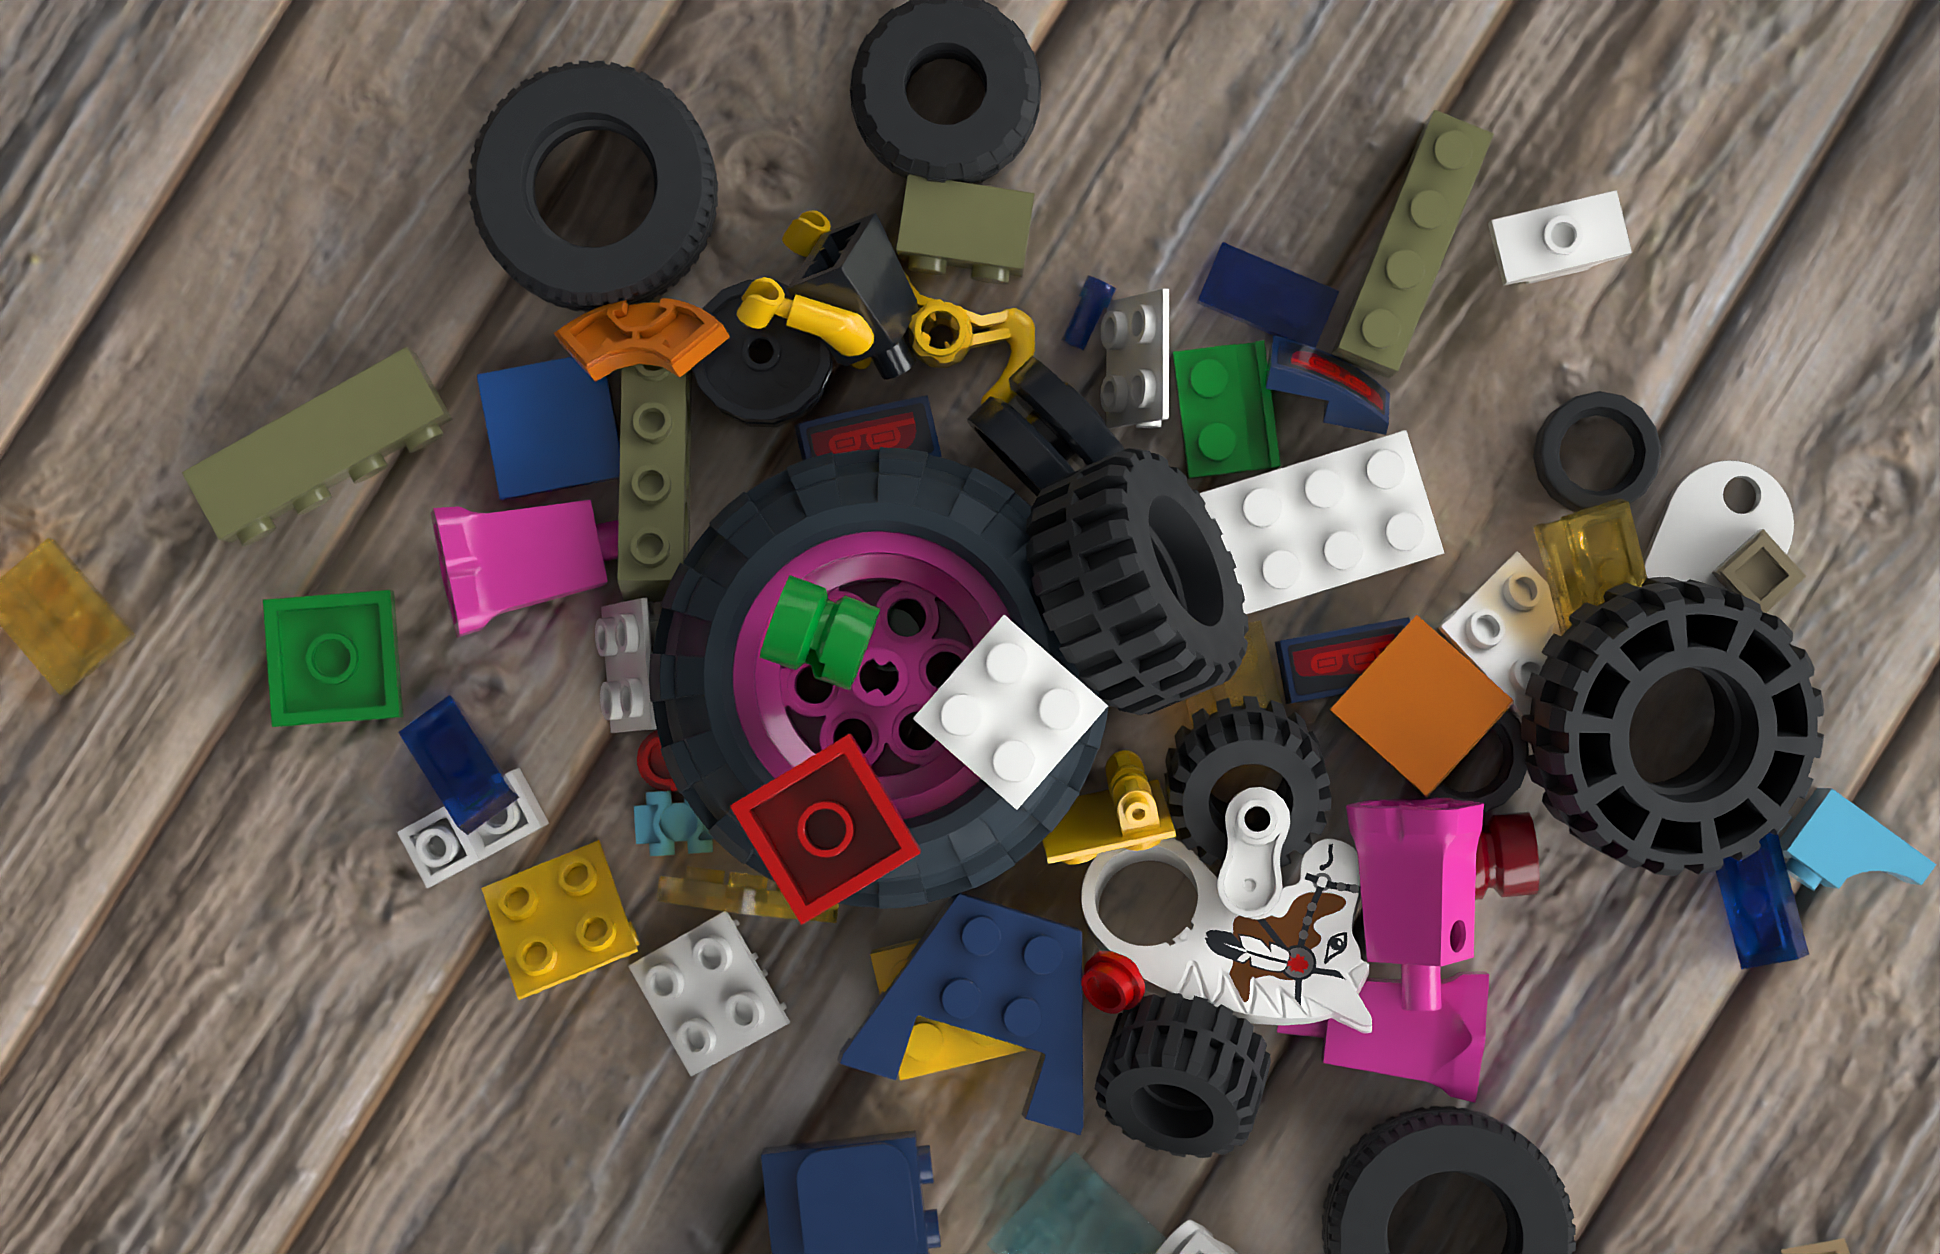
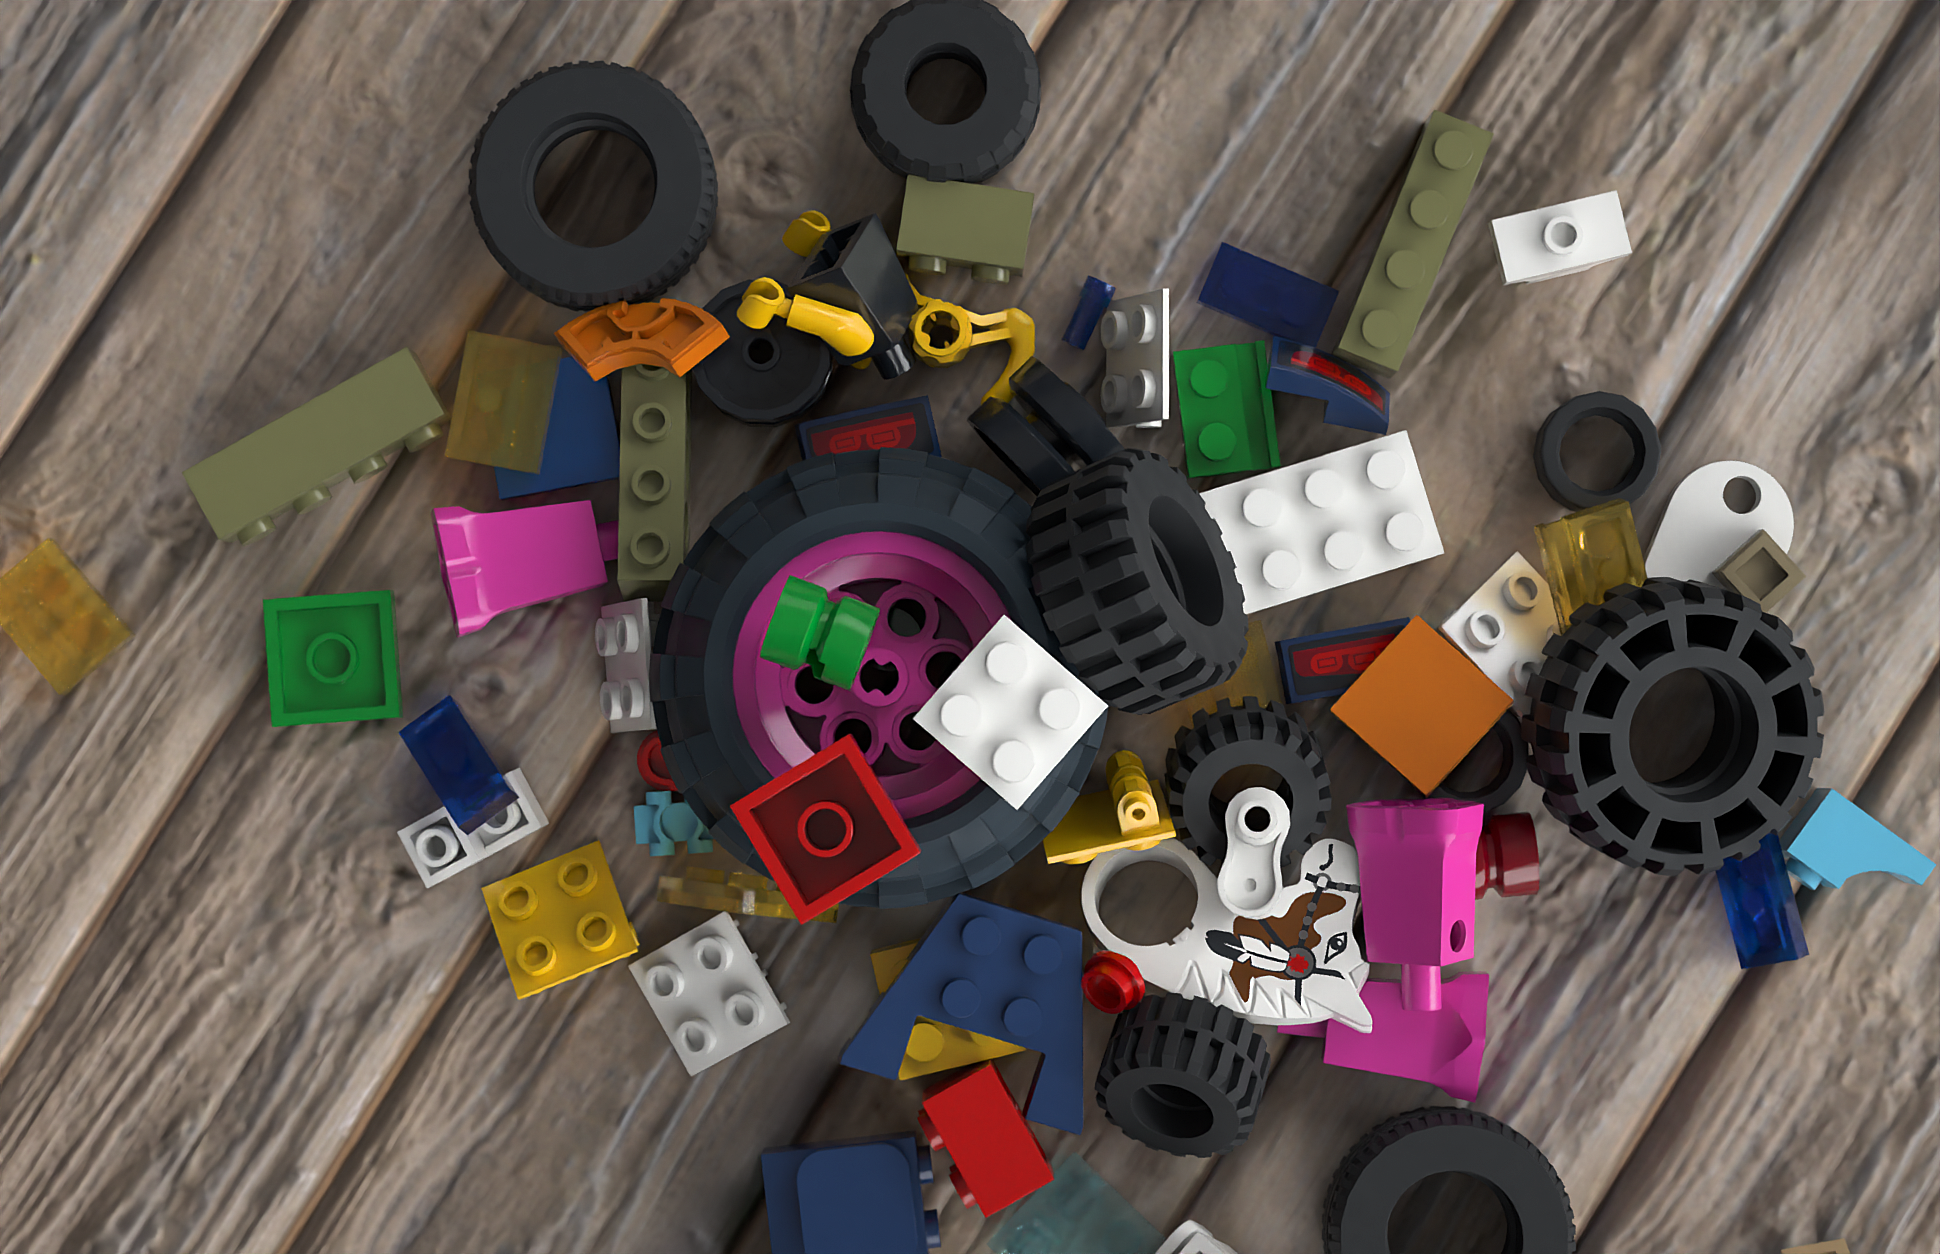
(503, 402): none -> clear yellow plate
(986, 1137): none -> red brick

